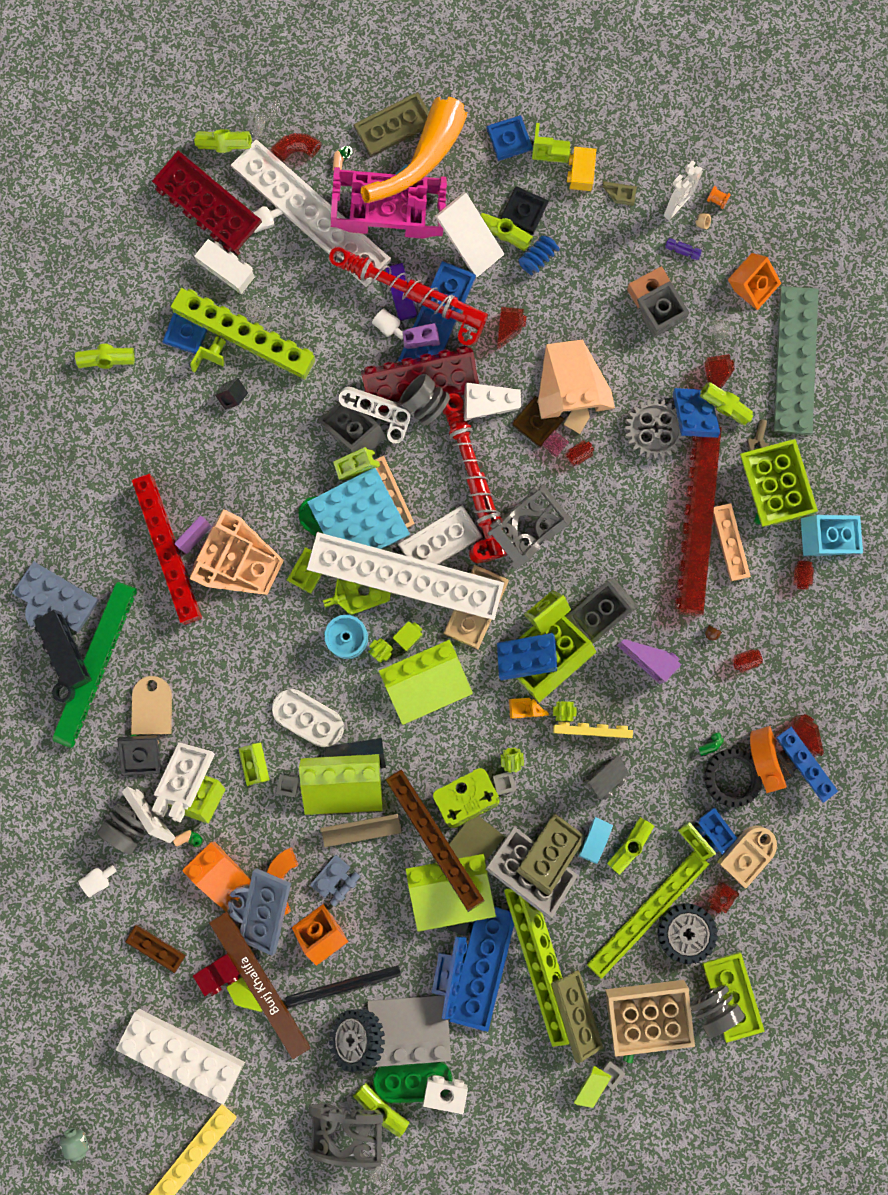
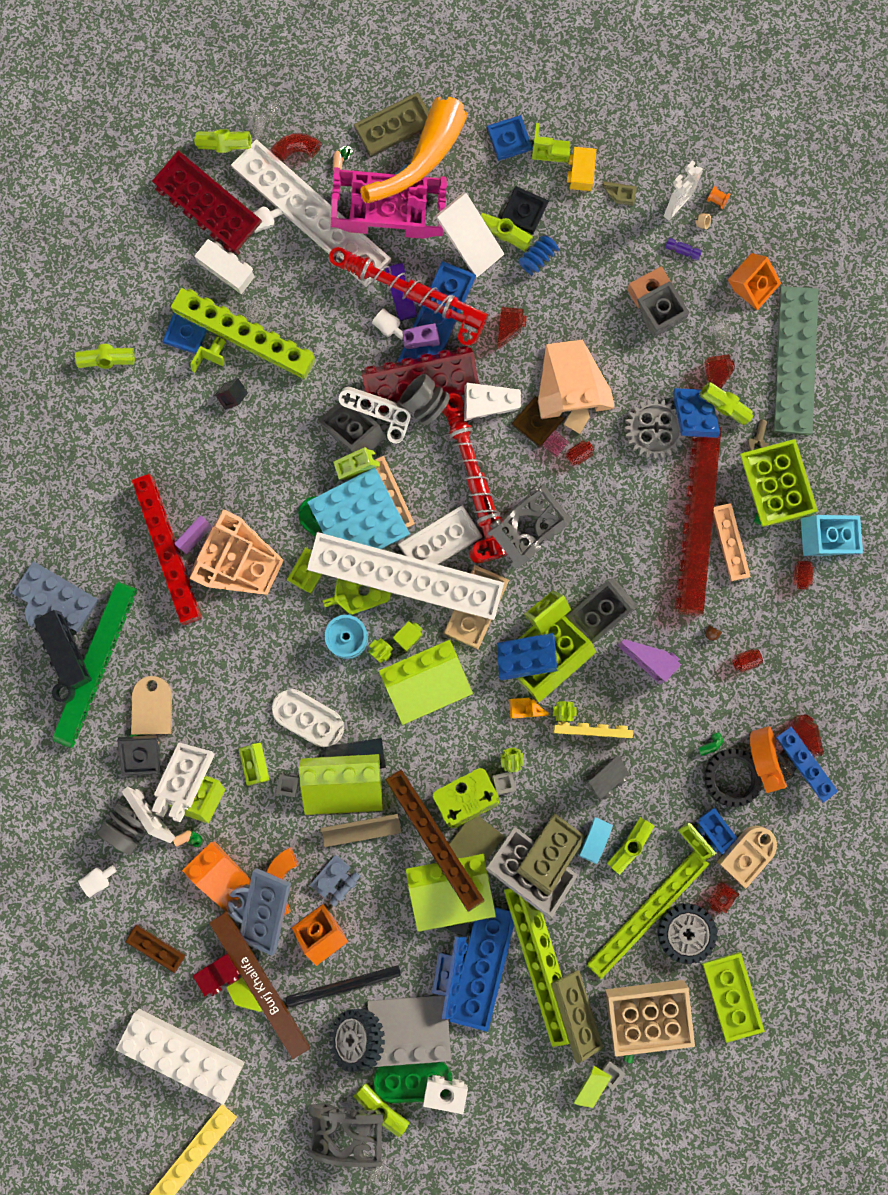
(74, 1144): sand green head -> none
(718, 1012): dark grey wheel -> none

